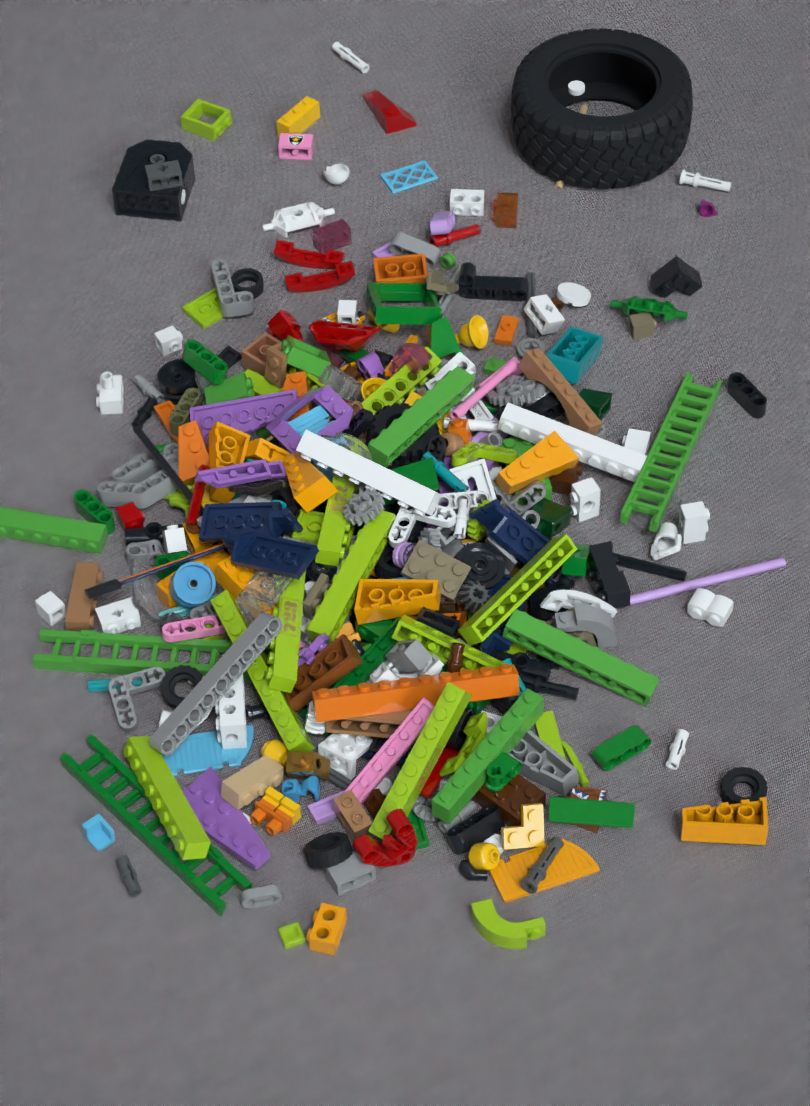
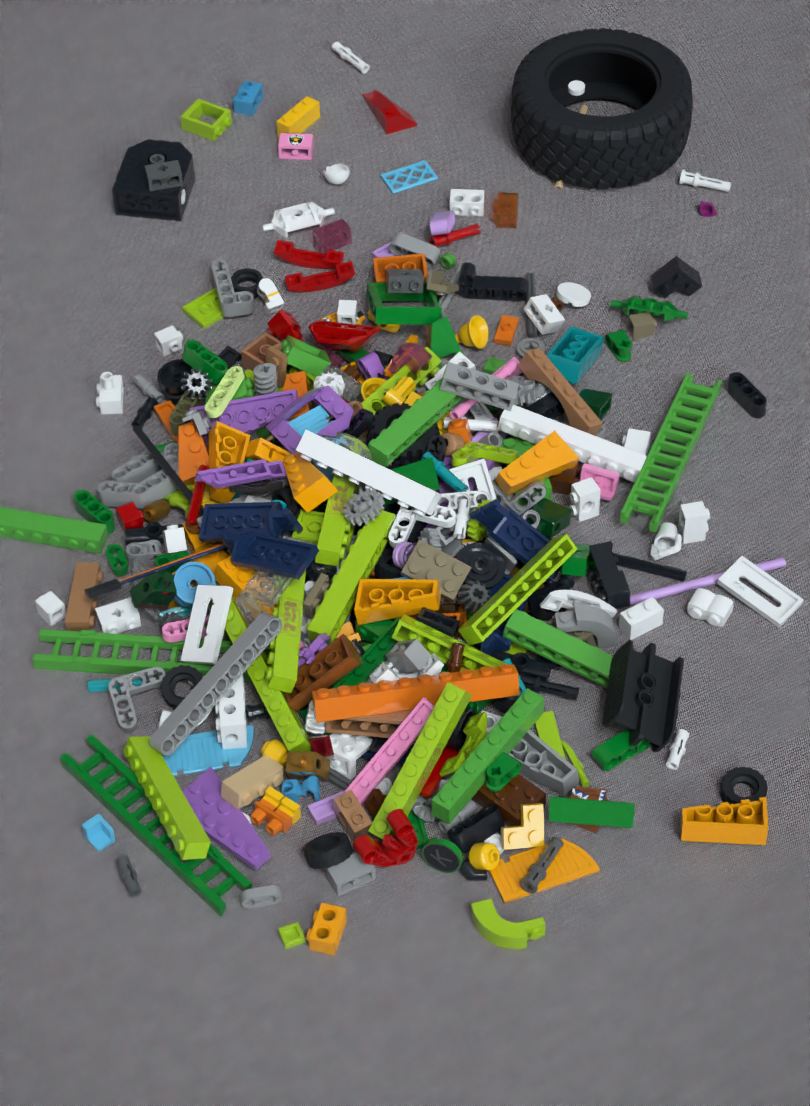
(119, 559): none -> green beam
(154, 591): none -> dark green torso
(156, 511): none -> pearl gold brick
(196, 377): none -> dark grey gear
(203, 423): none -> light grey bracket
(216, 406): none -> yellowish green beam
(216, 625): none -> white piece
(248, 98): none -> dark azure brick
(265, 379): none -> light grey piece
(270, 295): none -> white leg
(322, 745): none -> dark red tile
(333, 380): none -> white gear
(400, 391): none -> yellow piece
(404, 281): none -> dark grey brick
(442, 855): none -> tile
(479, 386): none -> light grey brick
(604, 478): none -> bright pink bracket
(619, 345): none -> green piece
(641, 618): none -> white brick
(643, 694): none -> black piece
(785, 597): none -> white piece

